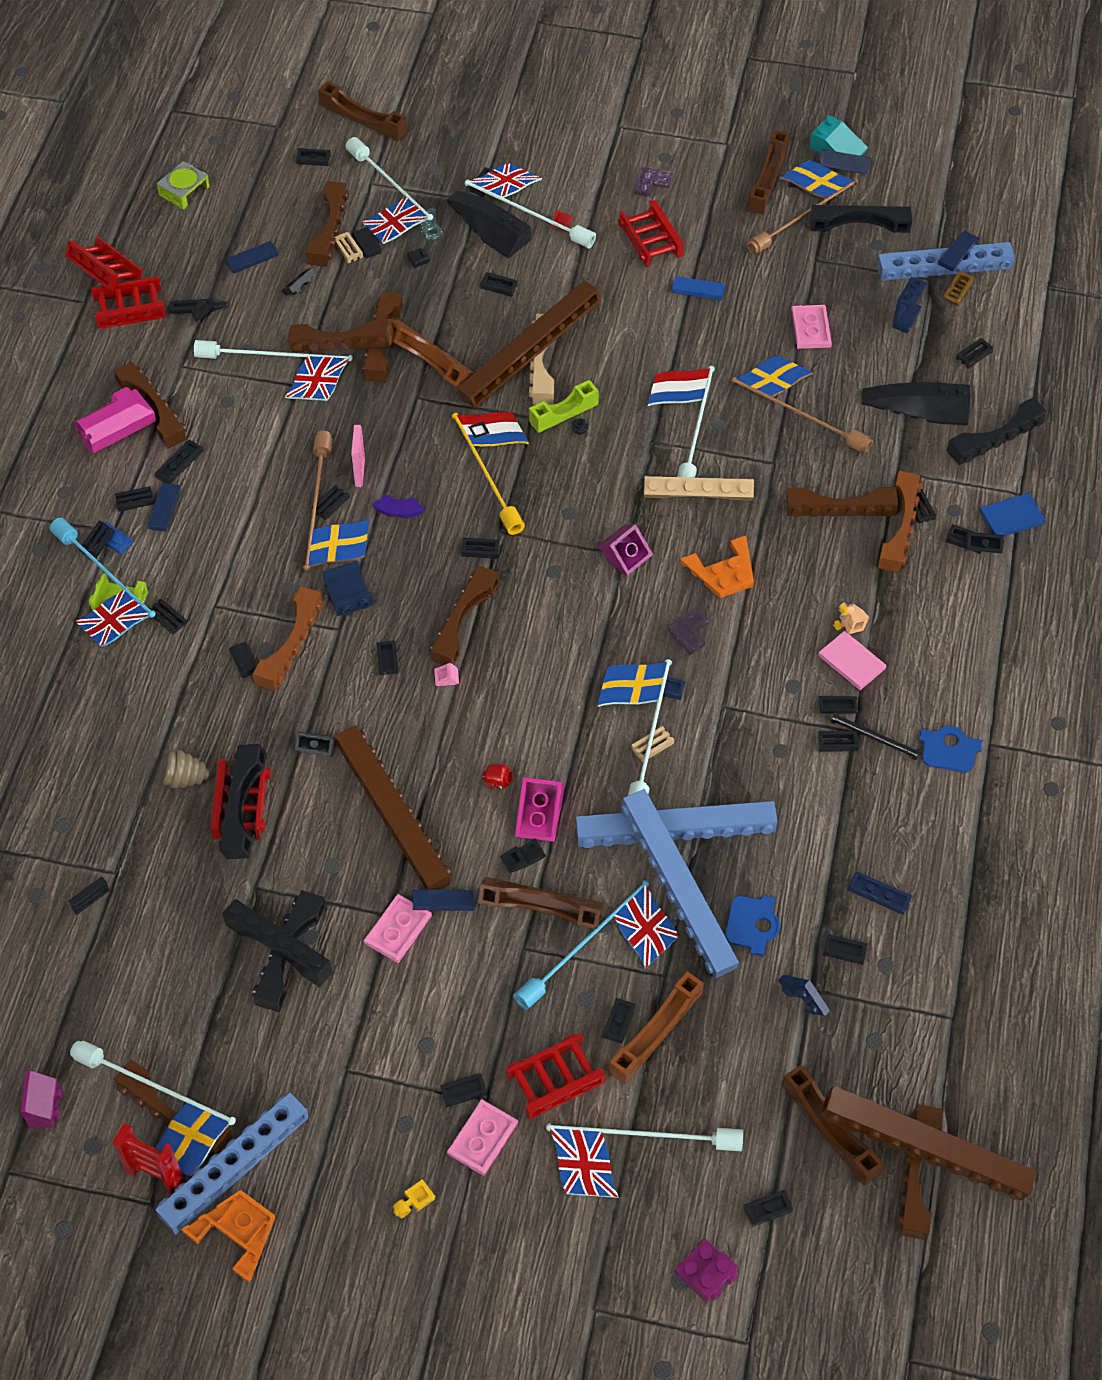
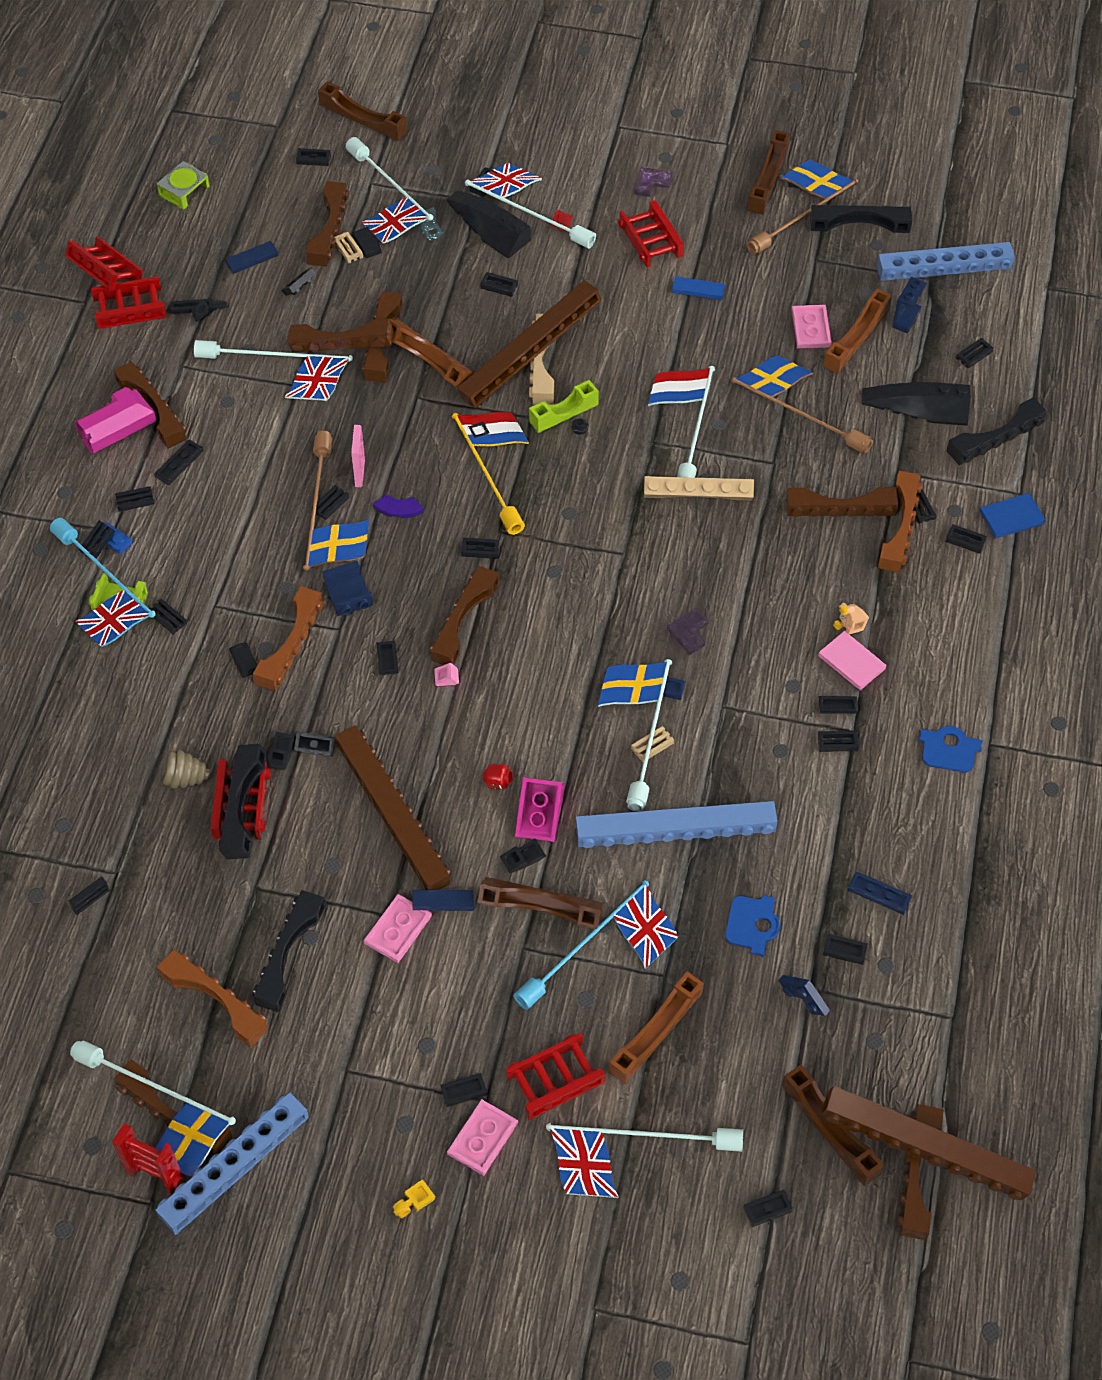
(41, 1100): magenta slope -> none
(164, 507): dark blue tile -> none
(181, 973): none -> dark orange arch
(241, 1221): orange wing -> none
(280, 751): none -> black slope
(303, 958): black arch -> none
(418, 257): black tile -> none
(619, 1020): black plate -> none
(626, 548): magenta slope -> none
(679, 883): medium blue brick -> none
(707, 1271): magenta plate -> none
(725, 576): orange wing -> none
(836, 136): slope -> none
(843, 349): none -> dark orange arch
(845, 161): dark blue tile -> none
(875, 736): black bar -> none
(958, 251): dark blue tile -> none
(964, 278): pearl gold slope -> none
(984, 542): black slope -> none

